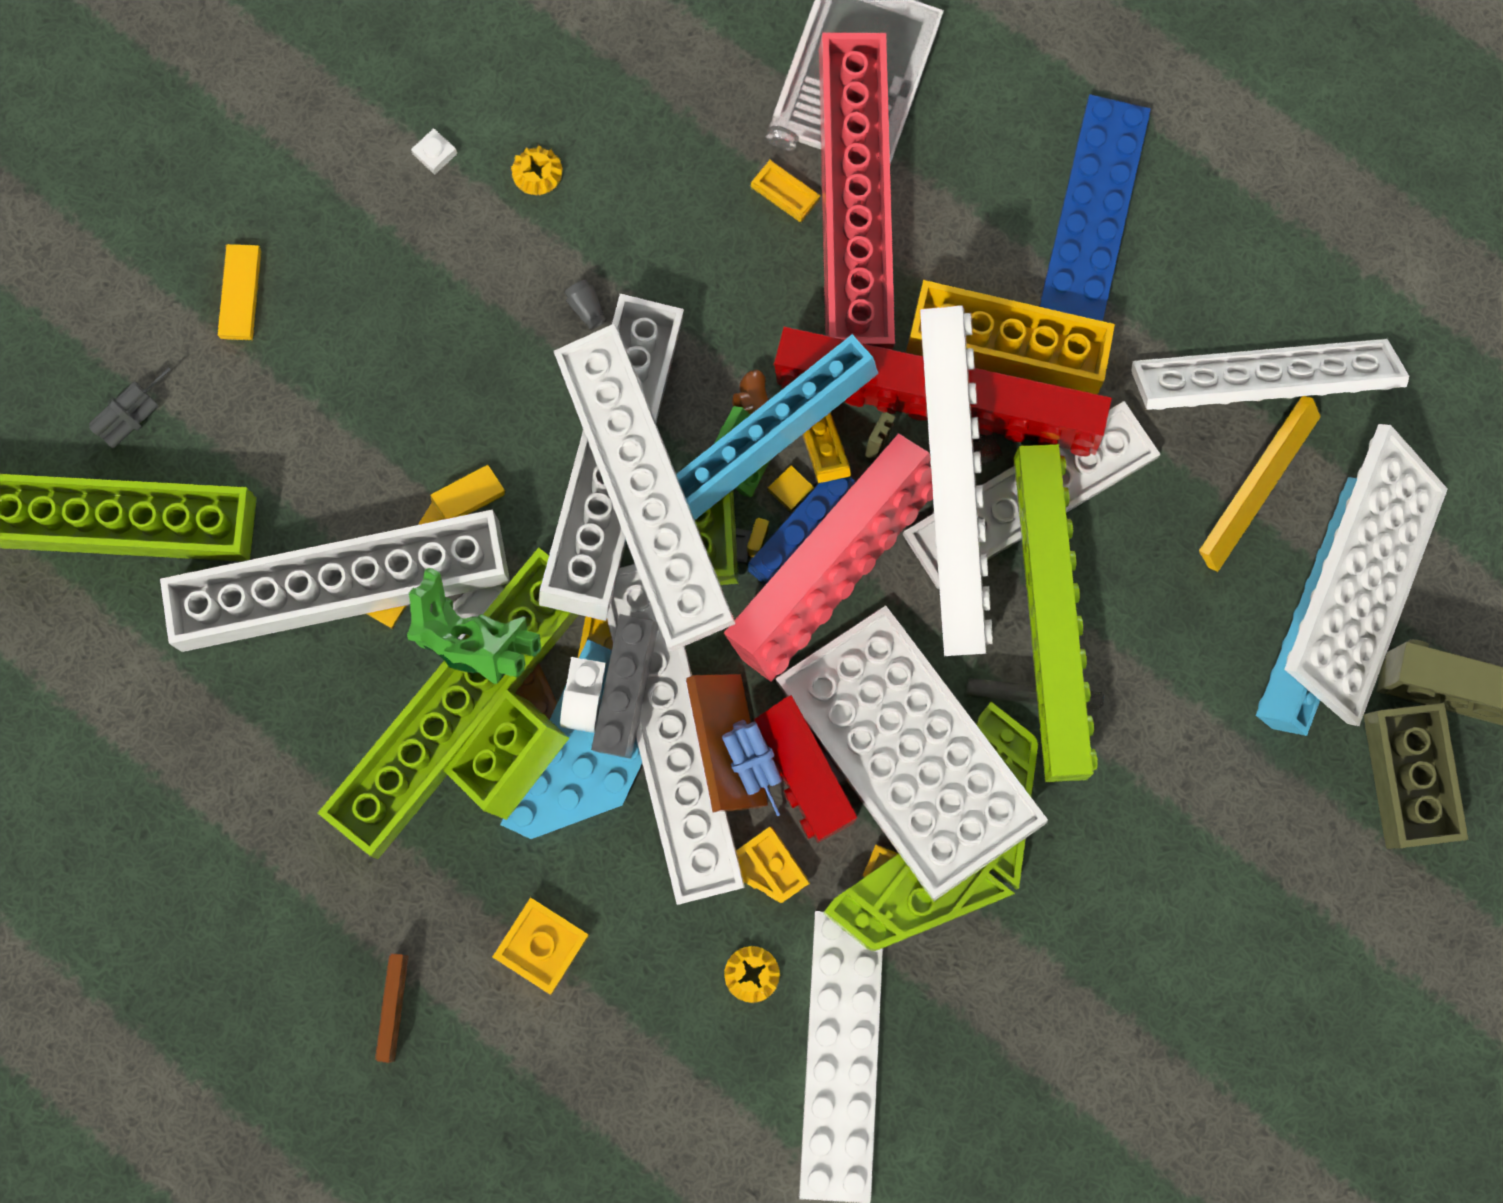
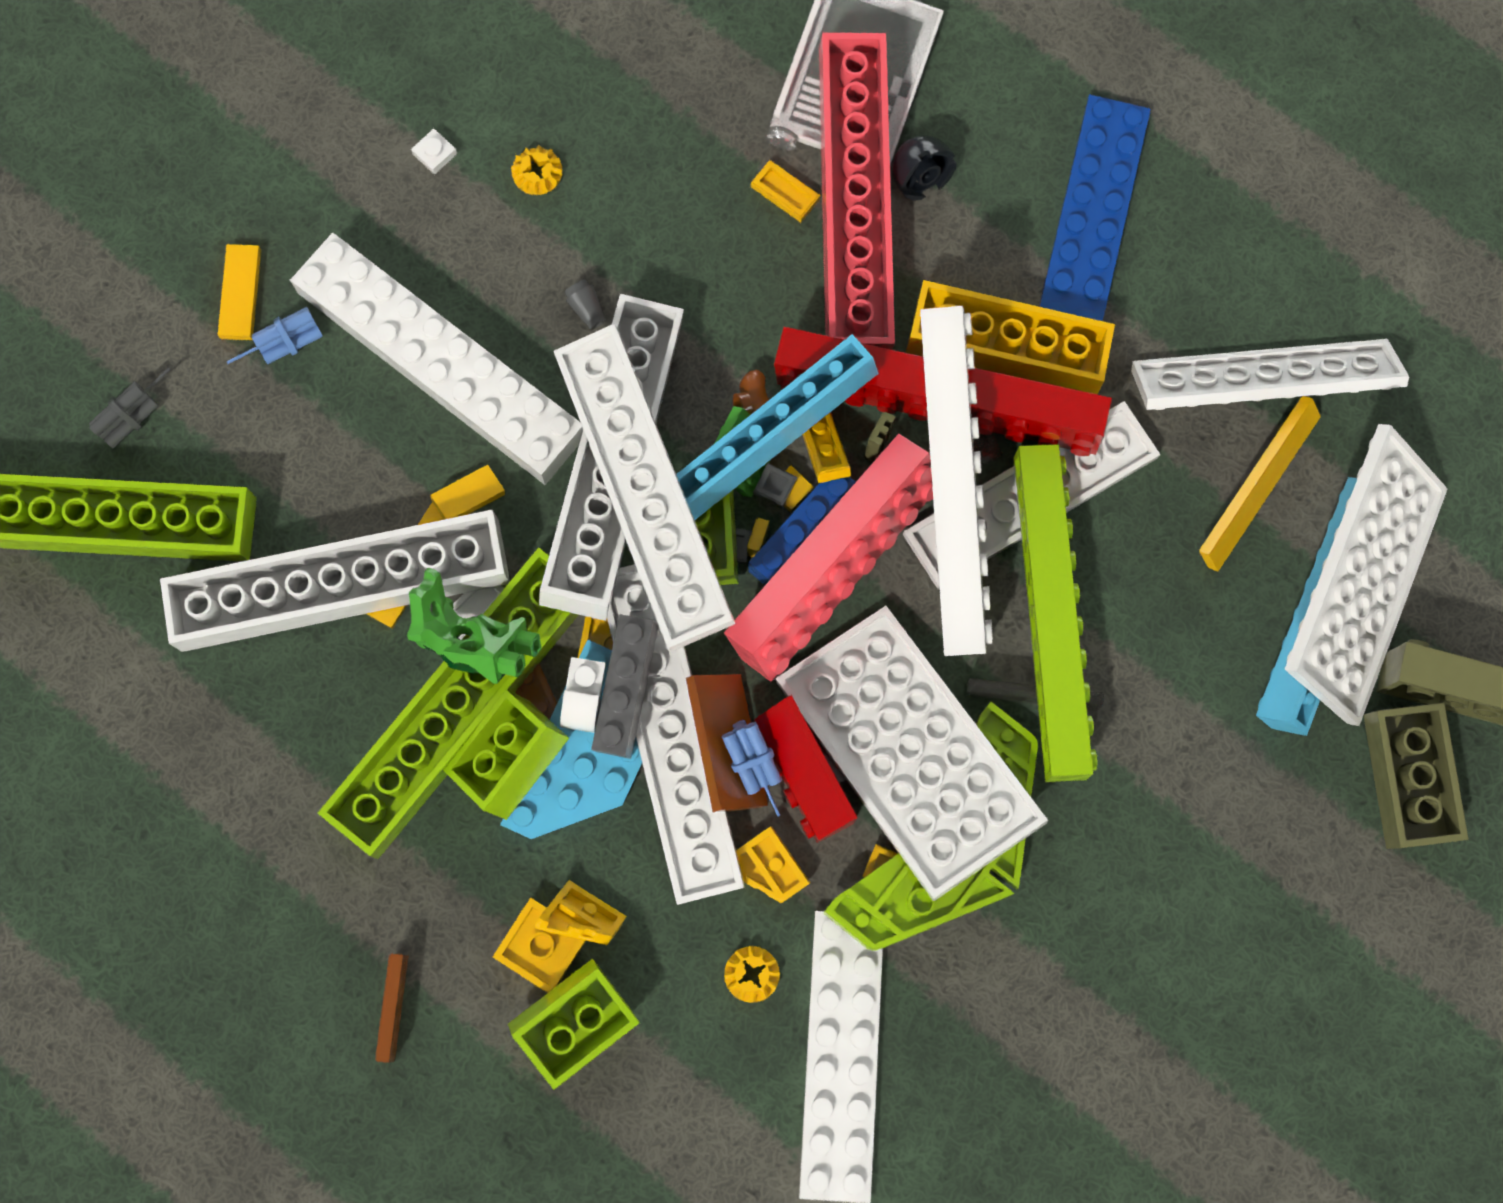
(284, 336): none -> medium blue piece
(438, 358): none -> white brick
(572, 1024): none -> lime brick
(580, 916): none -> yellow wing
(775, 485): none -> dark grey tile
(922, 160): none -> black cylinder

